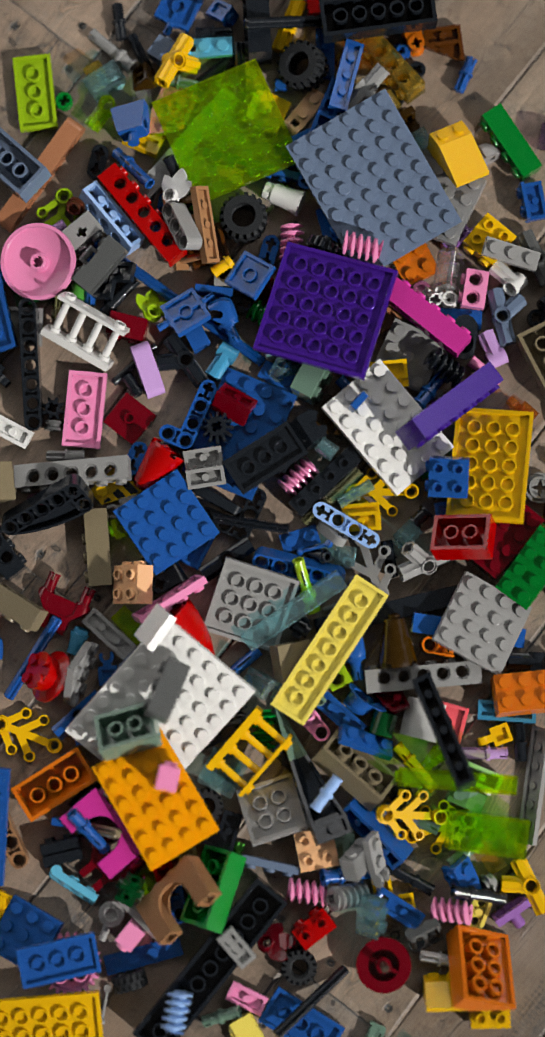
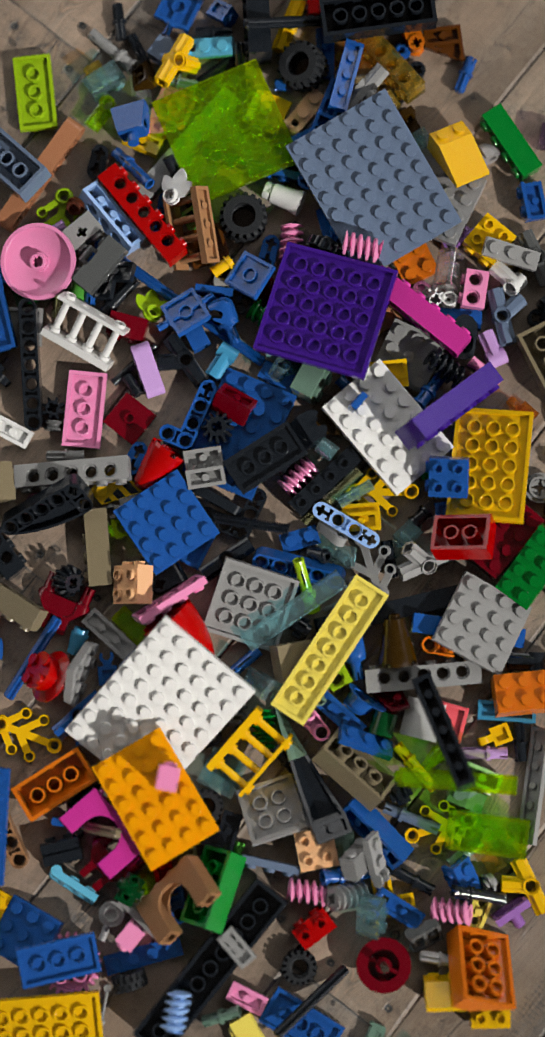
(61, 96): green bush -> none
(67, 580): none -> black gear
(84, 826): blue pin -> none
(126, 732): sand green brick -> none
(154, 627): white tile -> none
(166, 690): dark grey brick -> none
(182, 226): light grey beam -> none
(278, 942): dark red plate -> none
(326, 793): light blue pin -> none
(328, 543): blue hinge -> none
(408, 814): yellow plant -> none

